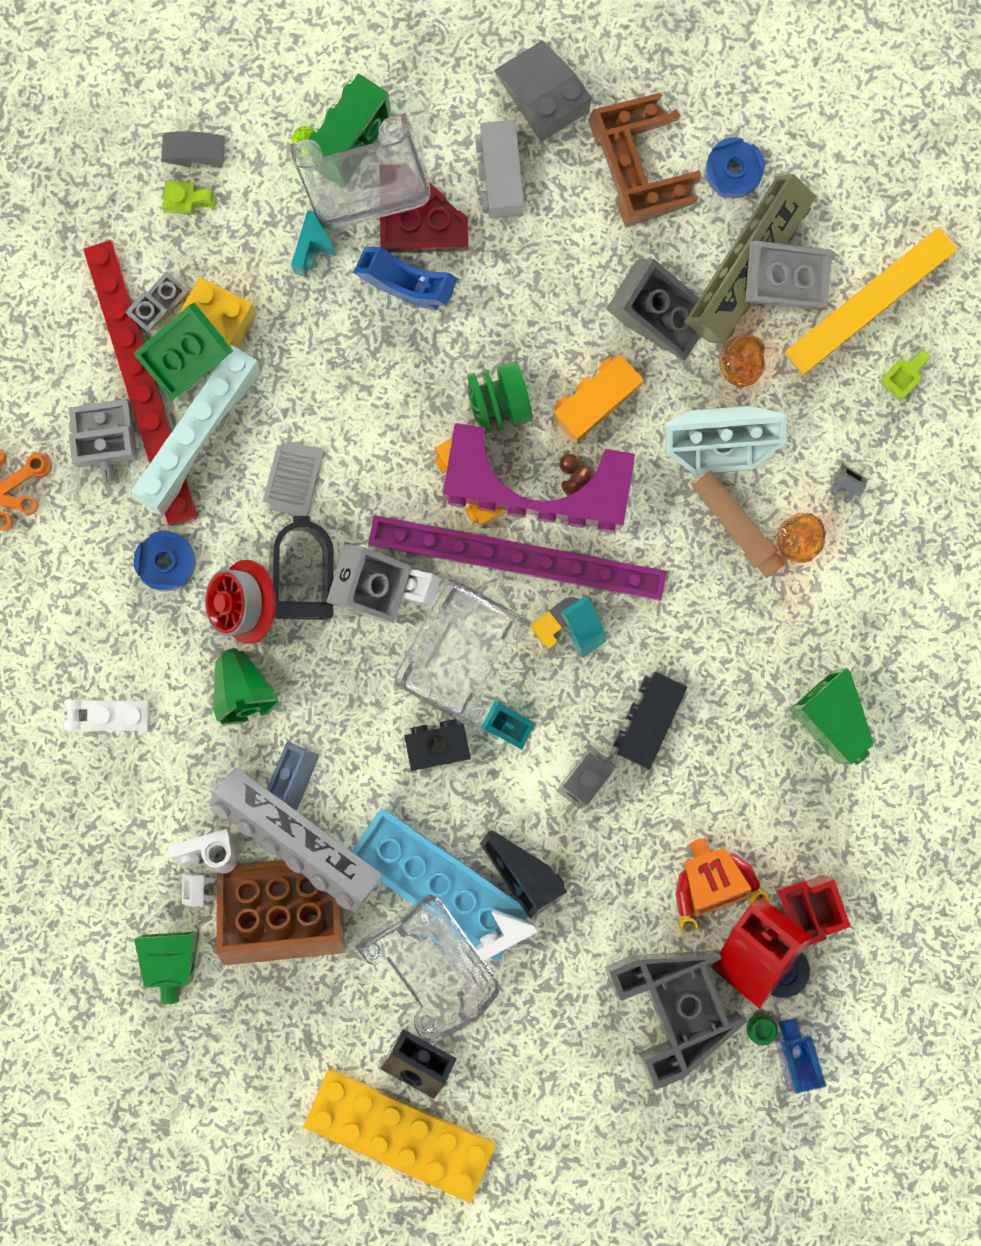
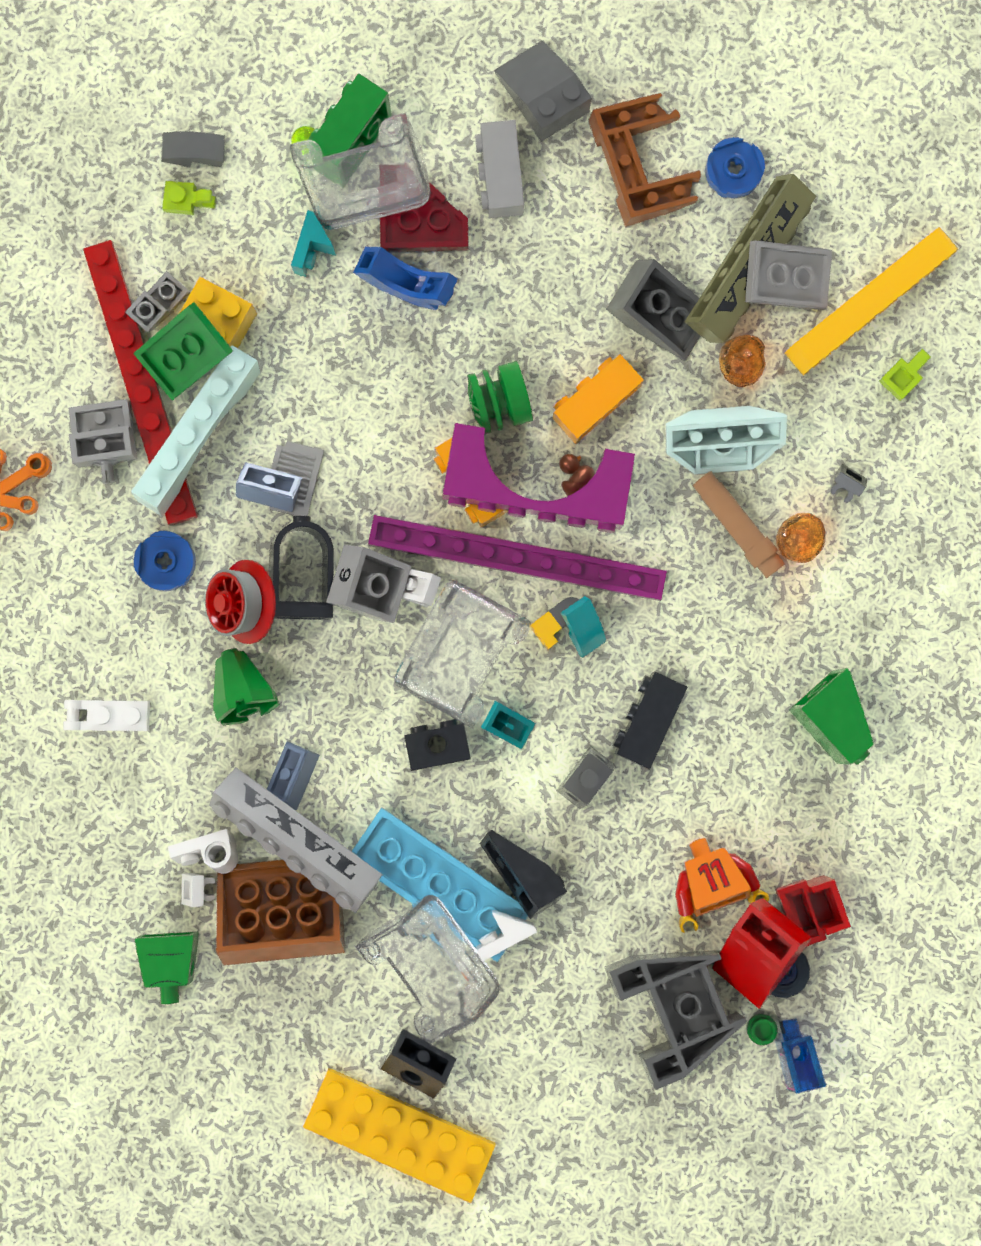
(268, 487): none -> sand blue slope

